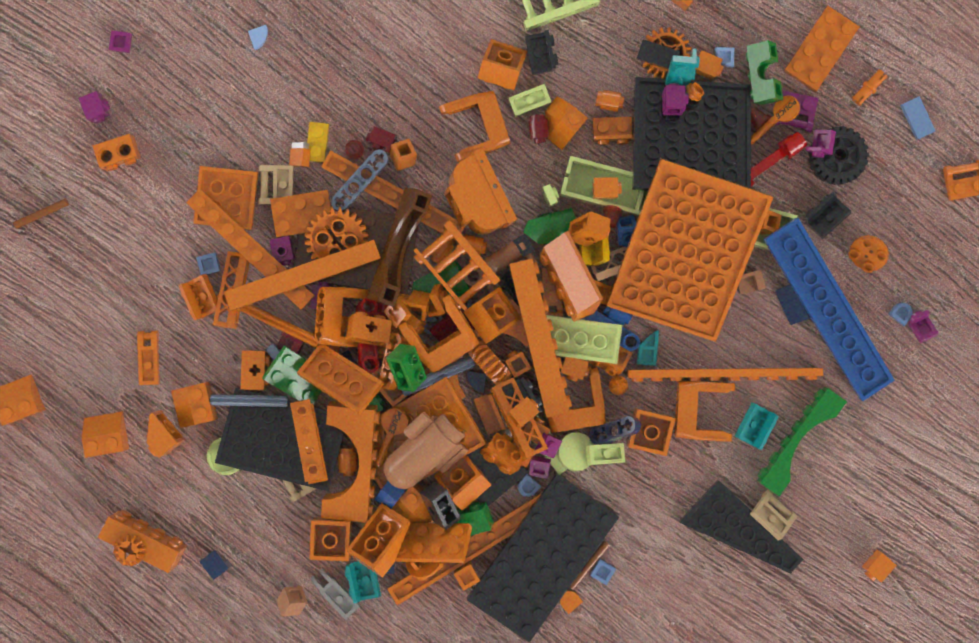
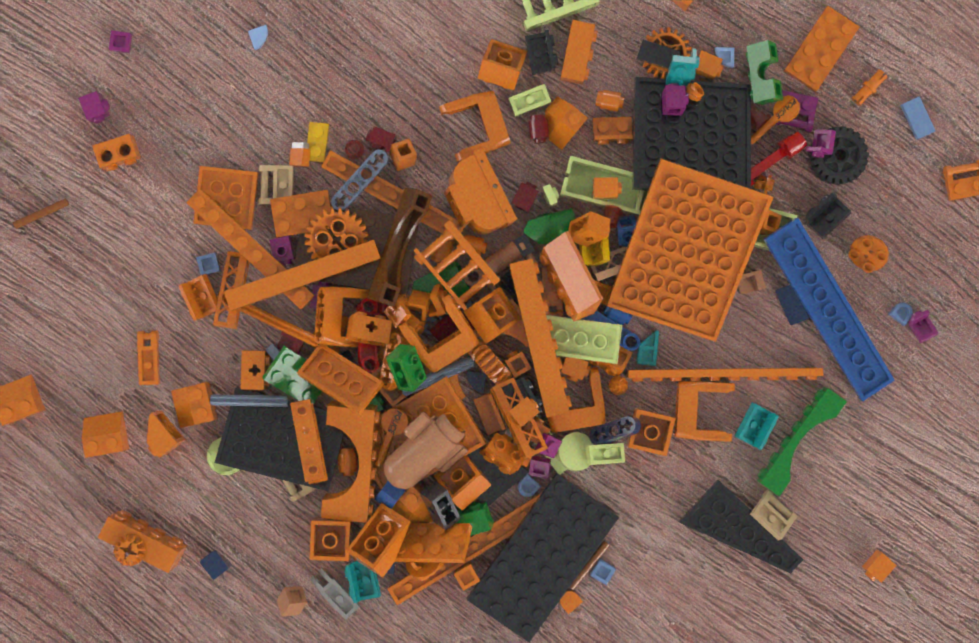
(525, 196): none -> dark red brick
(578, 52): none -> orange brick
(764, 183): none -> orange plate

